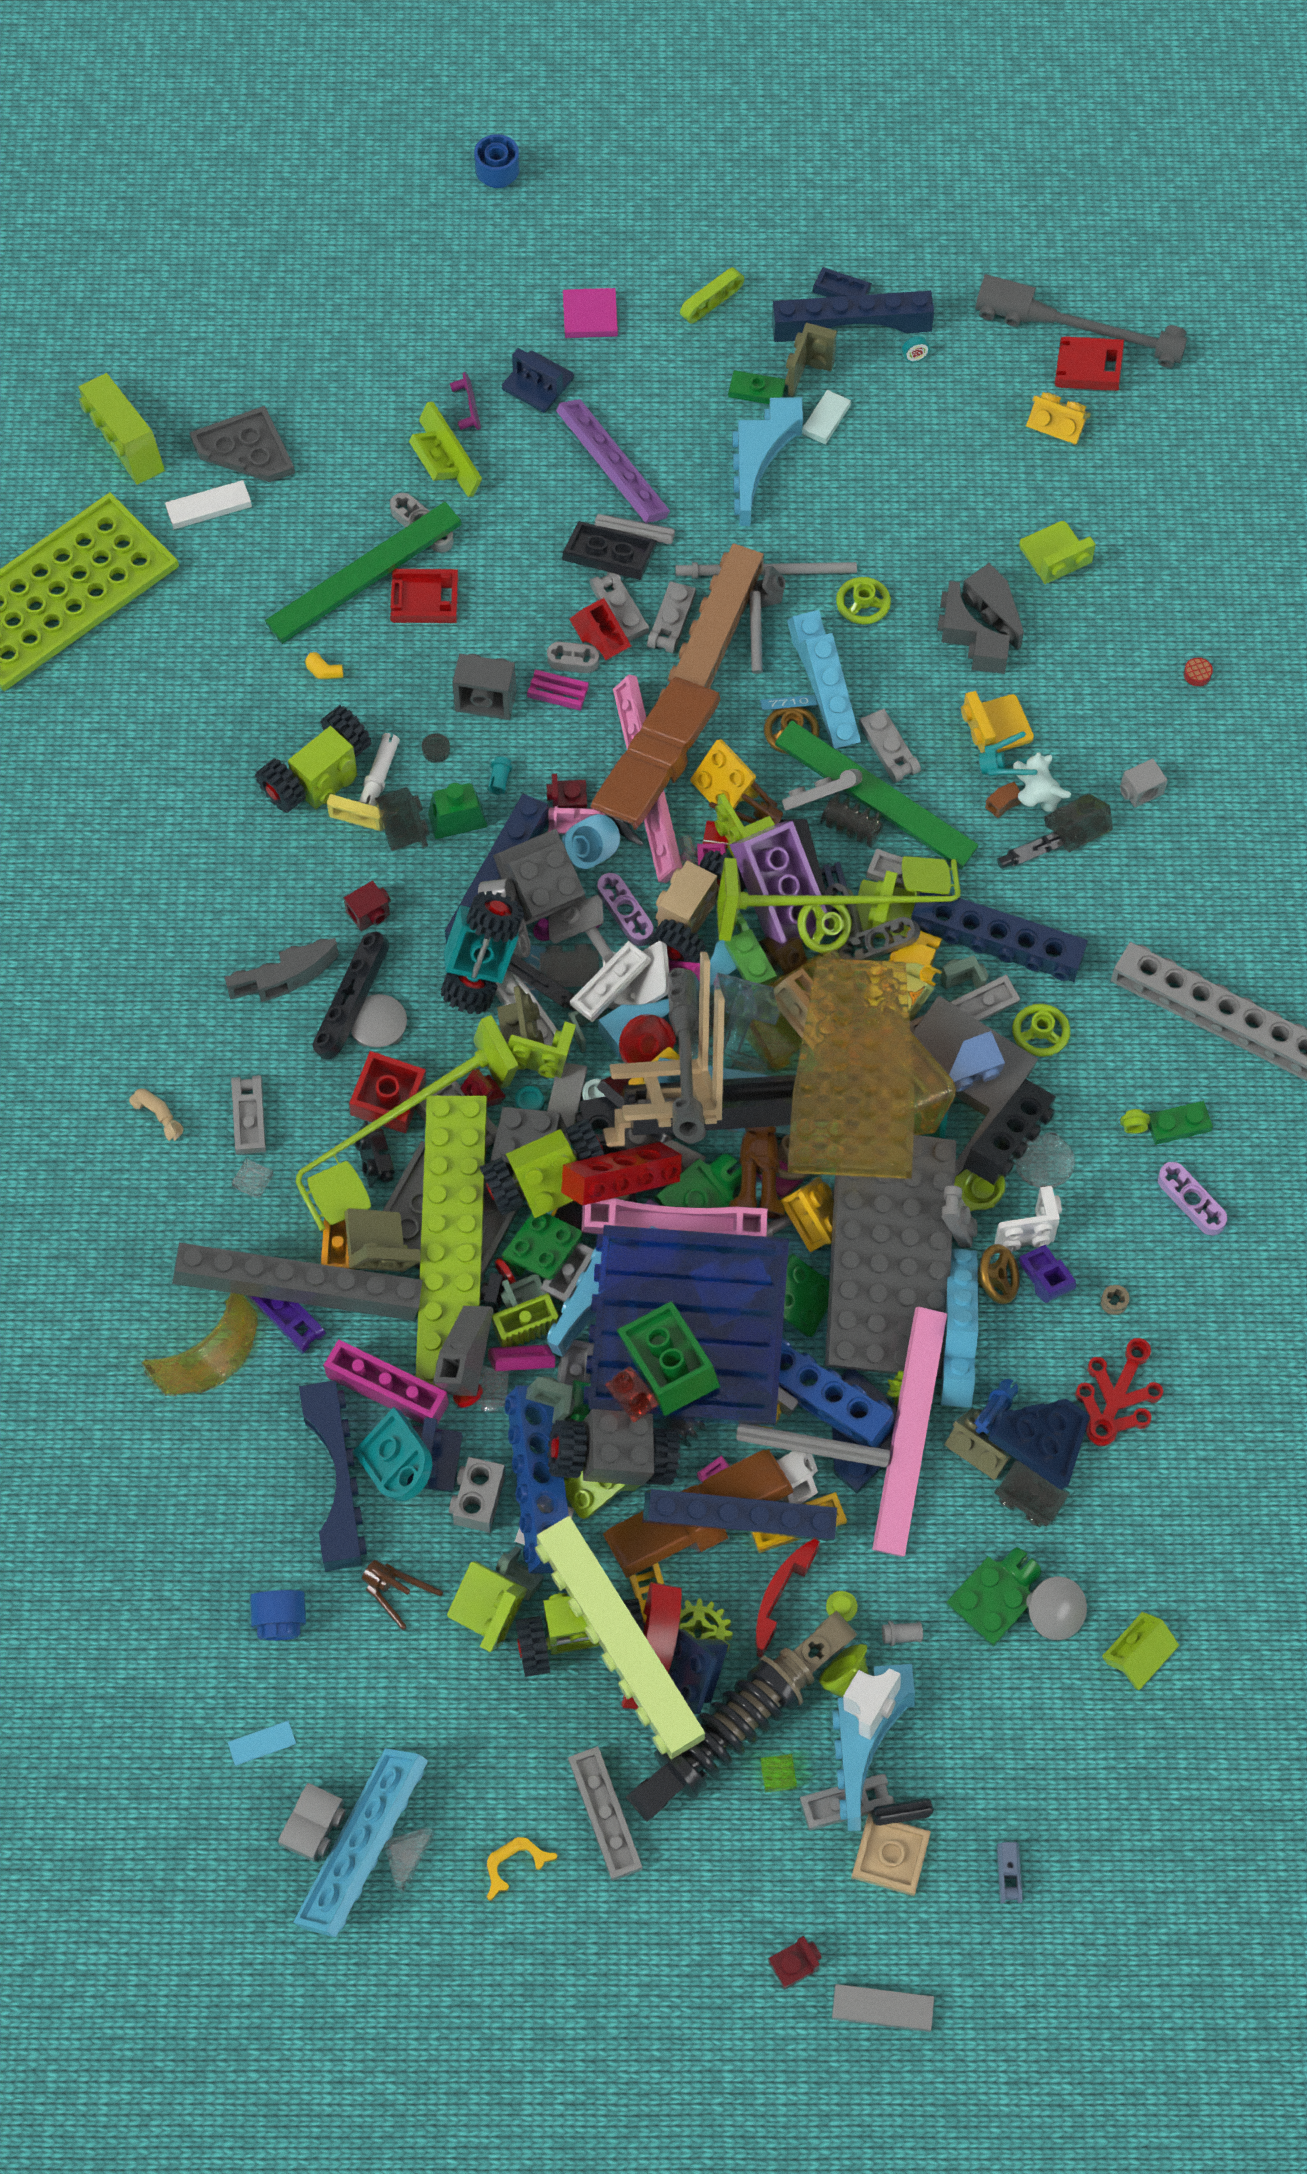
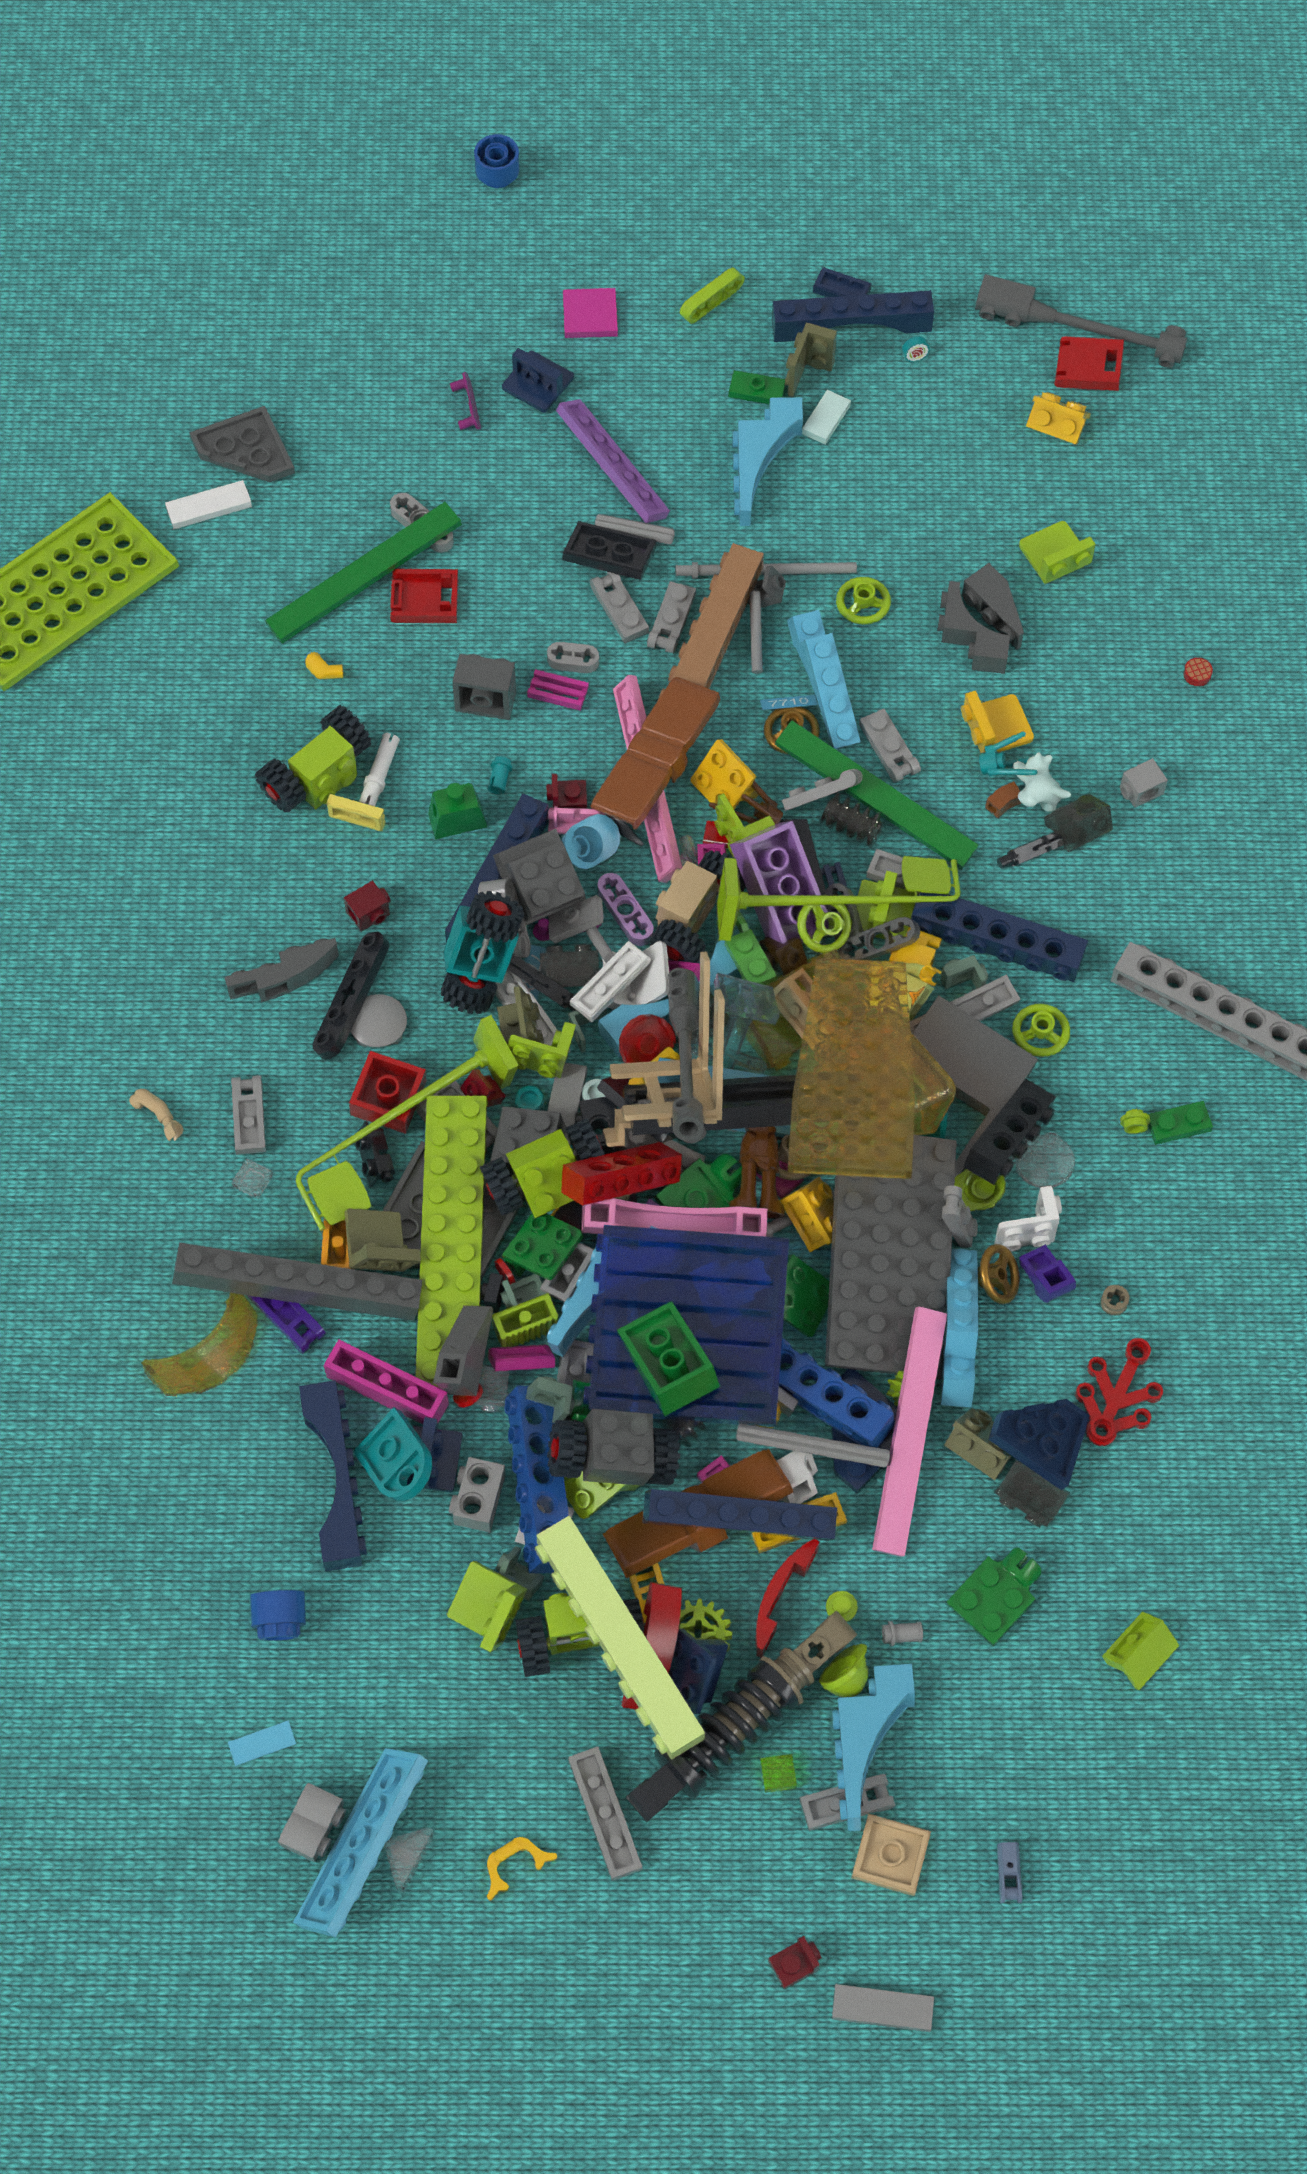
(122, 427): lime wedge -> none
(383, 1577): reddish brown plant -> none
(401, 819): clear smoke bracket -> none
(436, 747): clear smoke tile -> none
(442, 452): lime bracket -> none
(601, 629): red arch -> none
(631, 1394): clear red brick -> none
(872, 1699): white brick -> none
(902, 1811): black axle -> none
(977, 1060): medium blue slope -> none
(998, 1401): blue axle -> none
(1057, 1608): light grey dish -> none
(1213, 1208): lavender beam -> none

